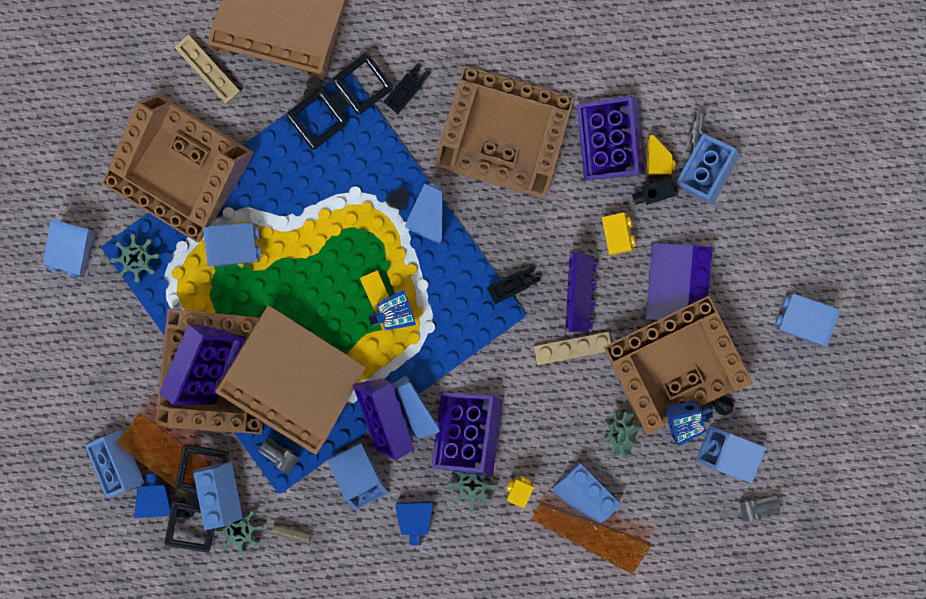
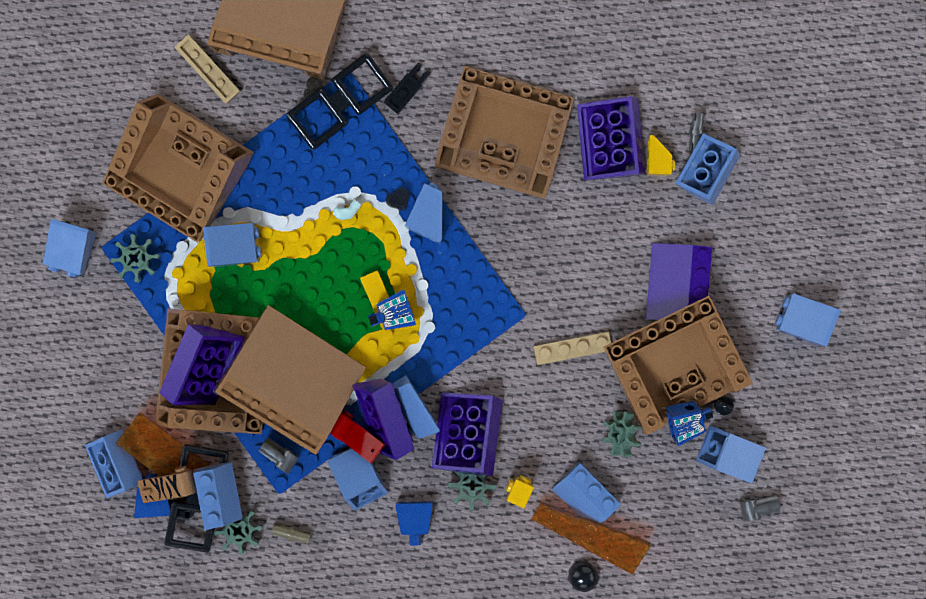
(168, 486): none -> medium nougat door
(347, 213): none -> light aqua arm
(356, 437): none -> red door
(511, 285): black hinge -> none
(579, 293): dark purple slope -> none
(583, 576): none -> black hair
(619, 234): yellow brick -> none
(664, 188): black torso -> none

